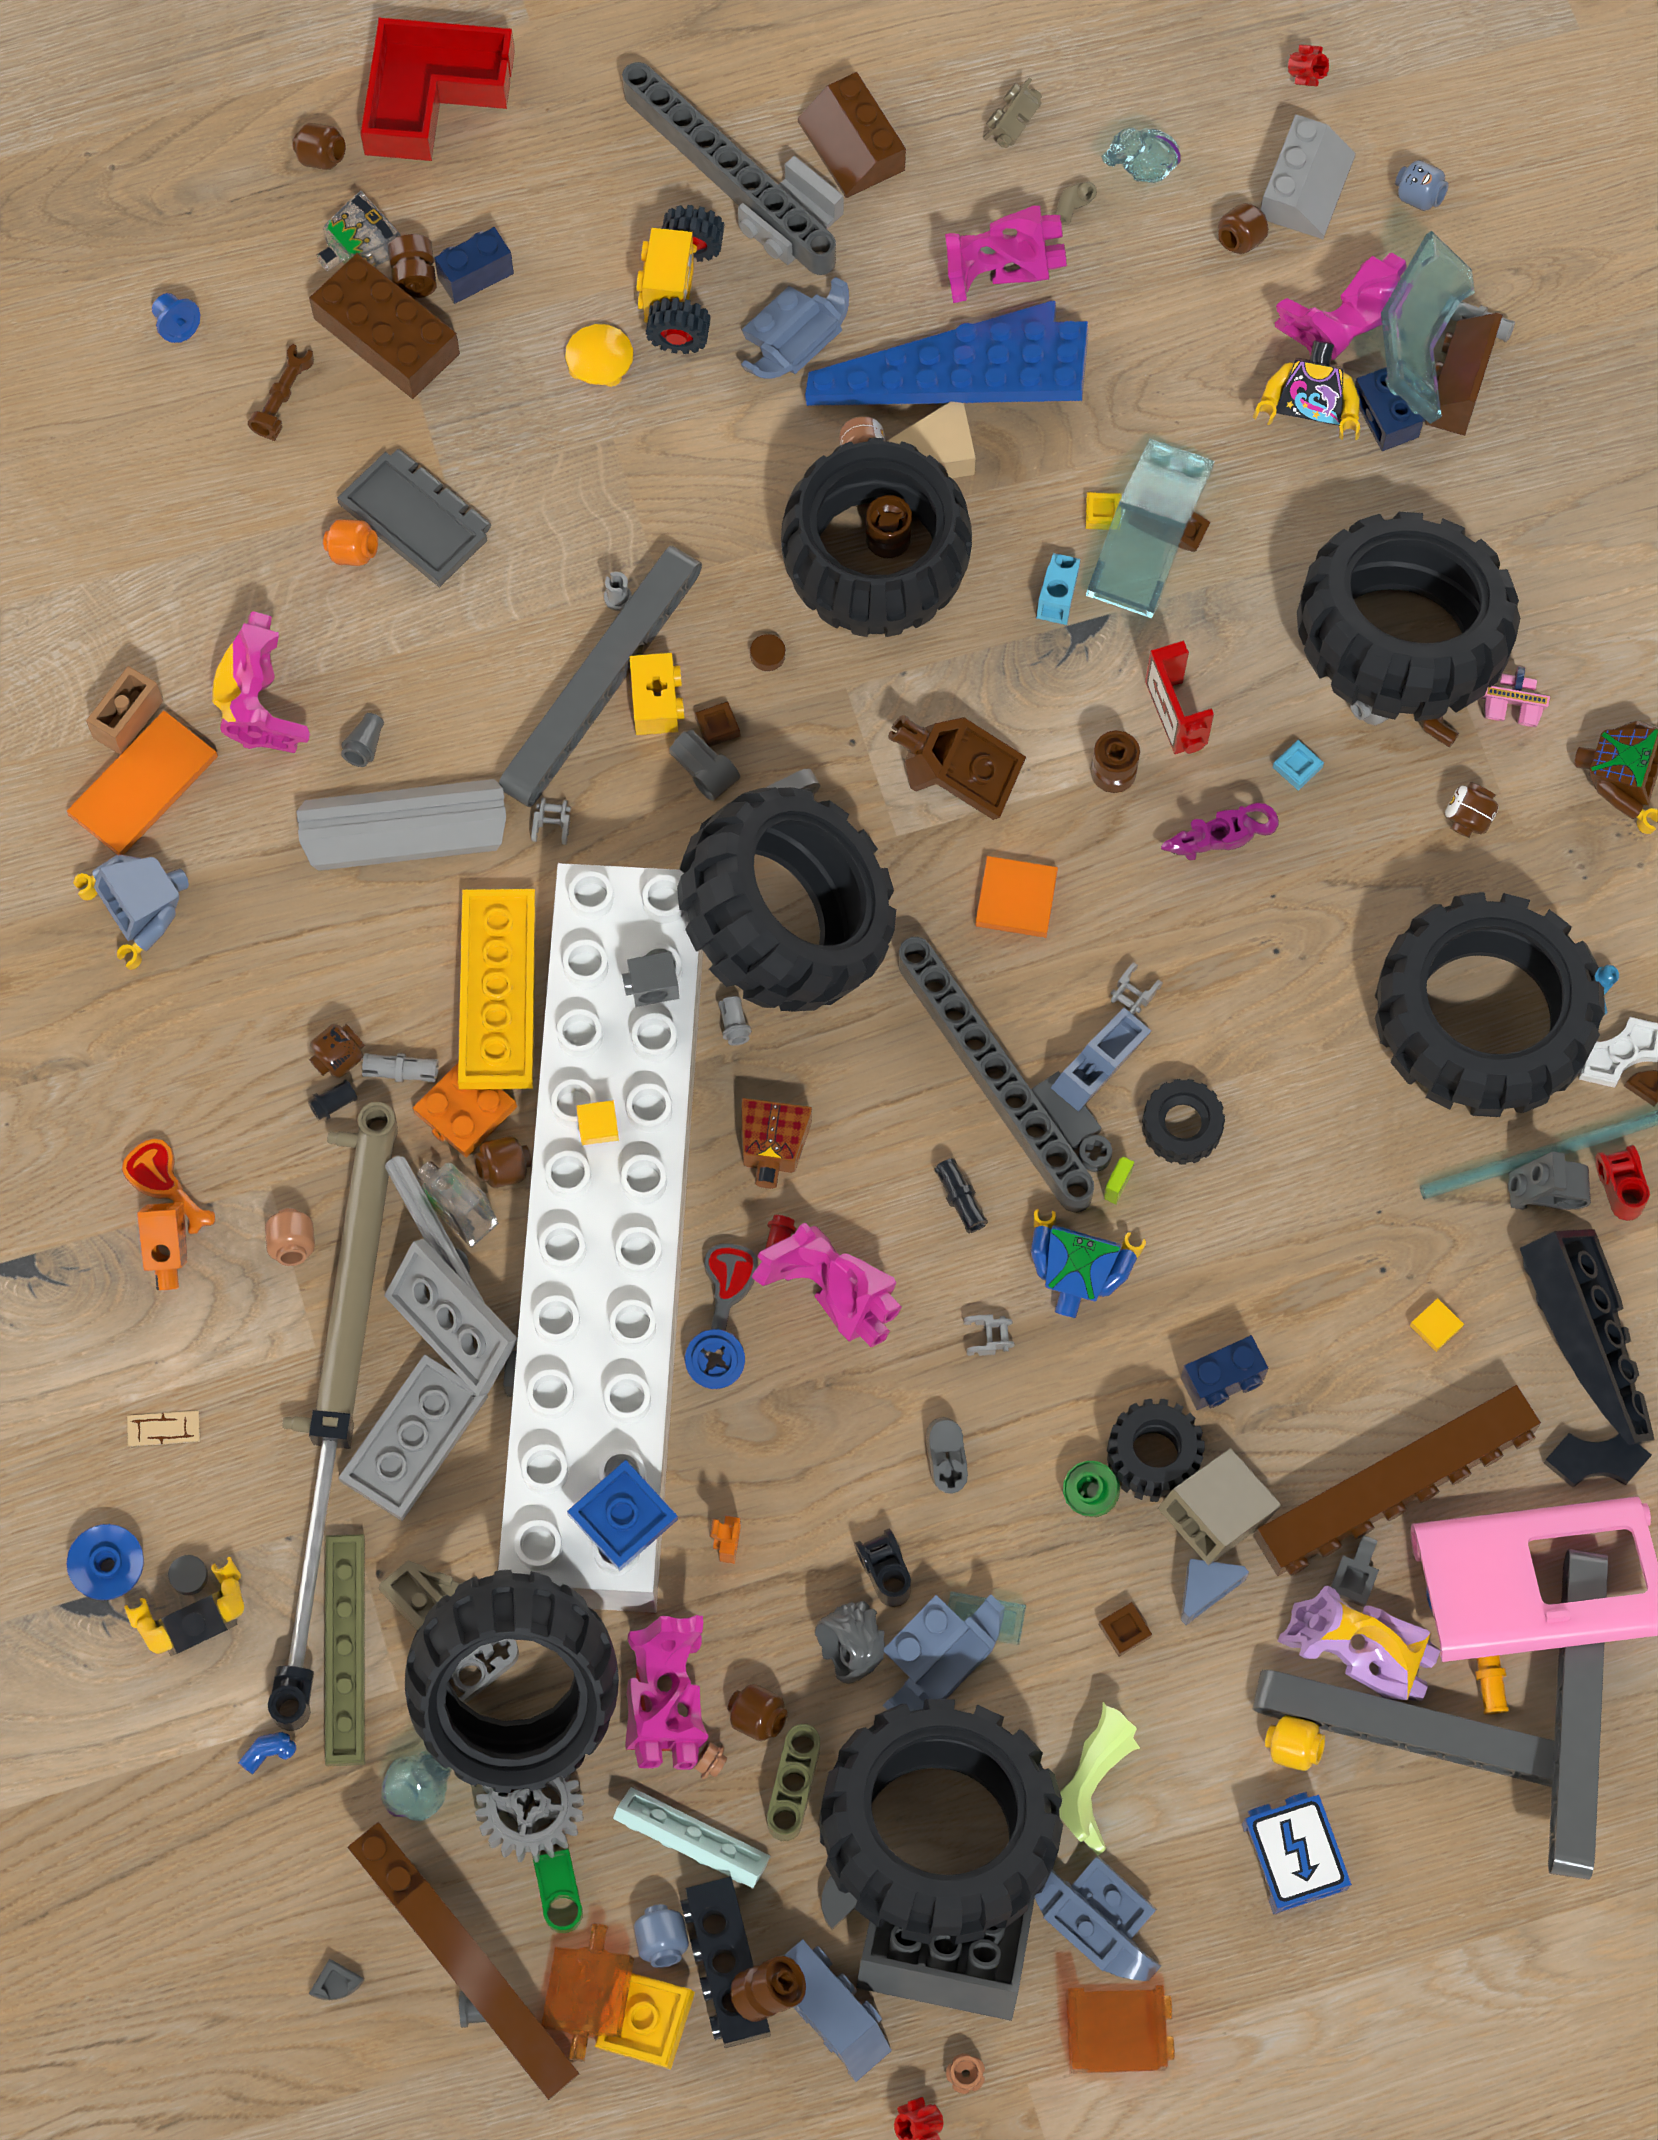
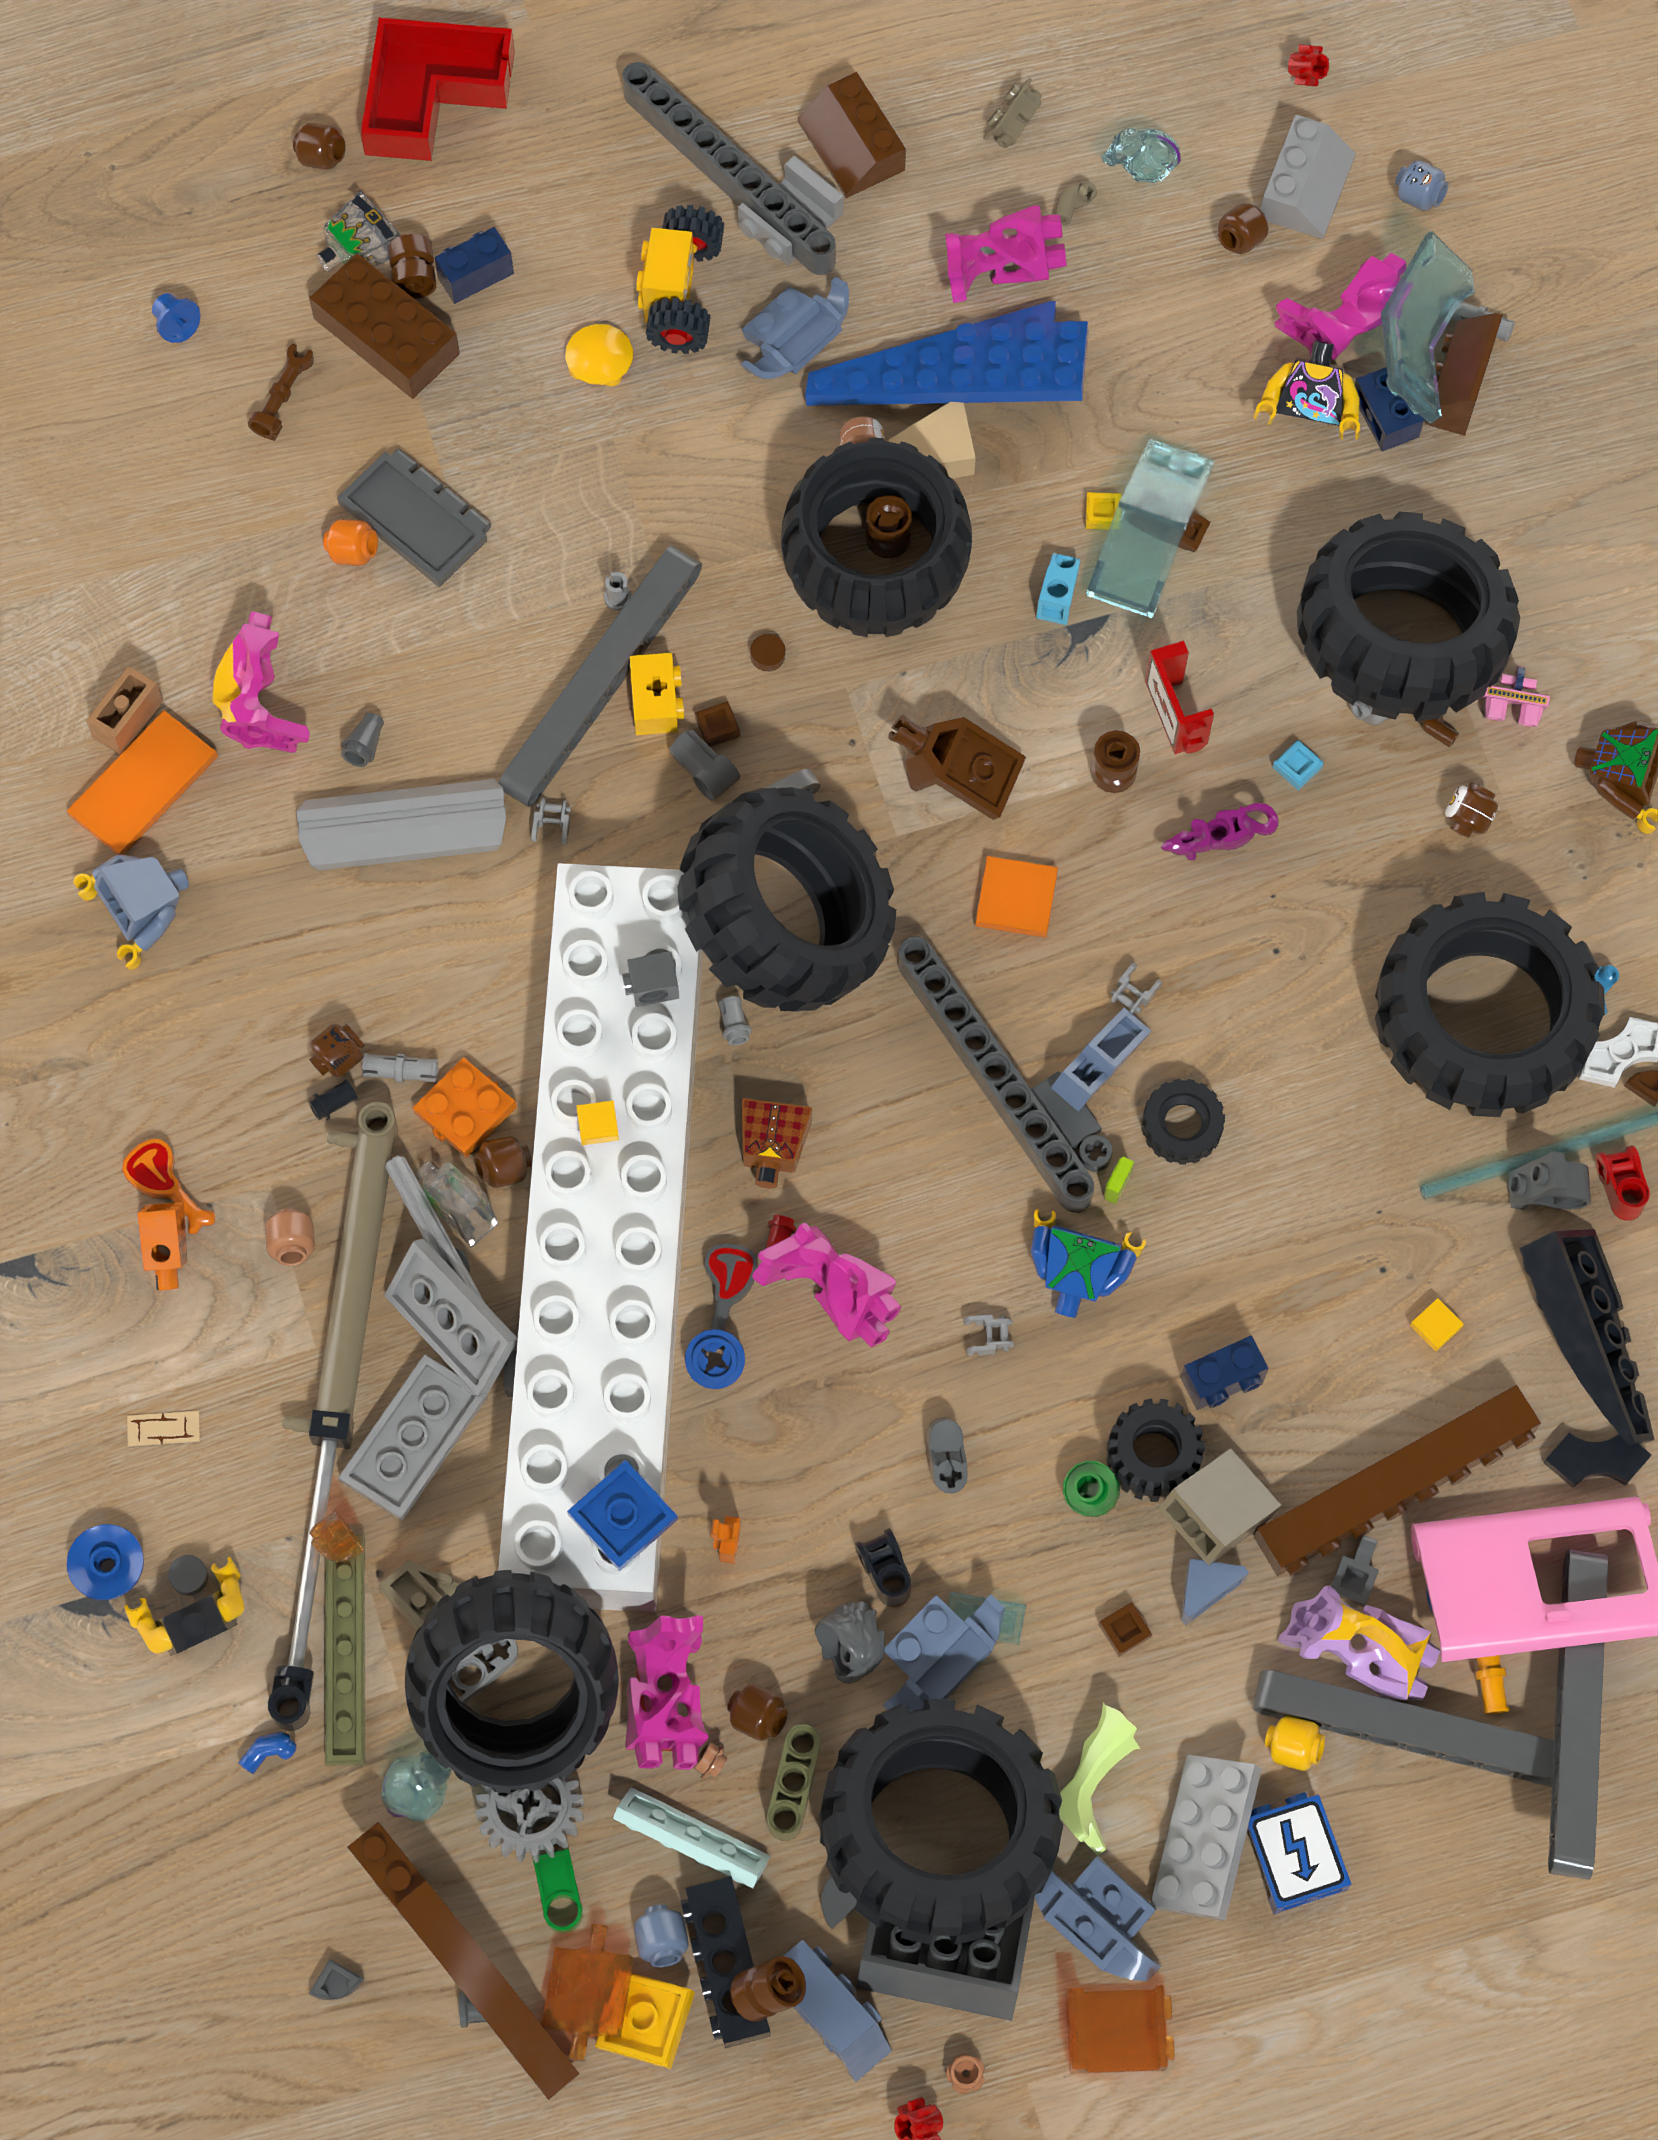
(335, 1539): none -> clear orange piece
(497, 989): yellow plate -> none
(960, 1195): black pin -> none
(1206, 1837): none -> light grey plate

